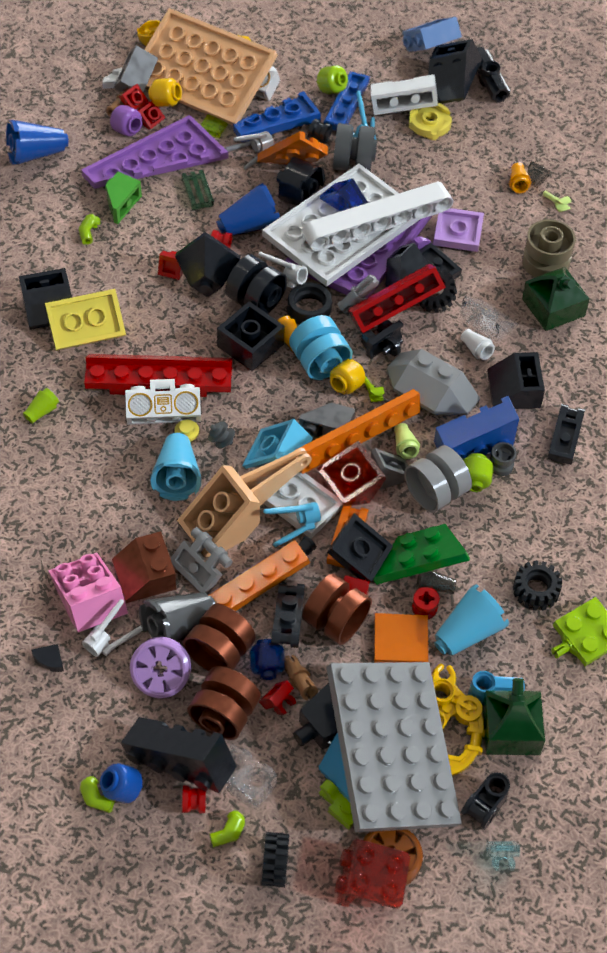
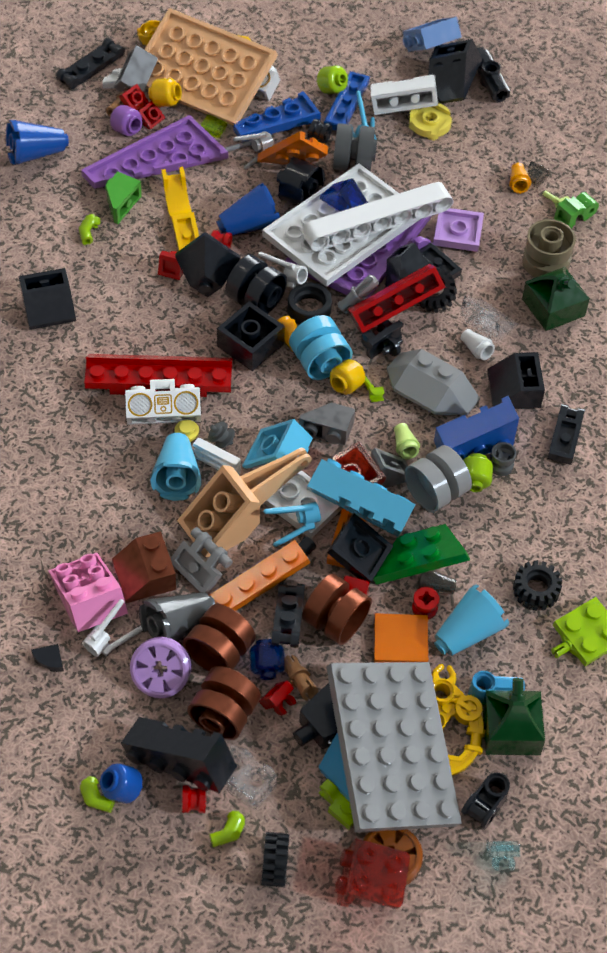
(42, 404): lime cone -> none
(85, 319): light yellow plate -> none
(90, 64): none -> black plate
(179, 208): none -> yellow piece
(193, 177): clear green tile -> none
(214, 455): none -> white tile
(361, 497): none -> medium azure wedge
(362, 428): orange plate -> none
(570, 209): none -> bright green leg

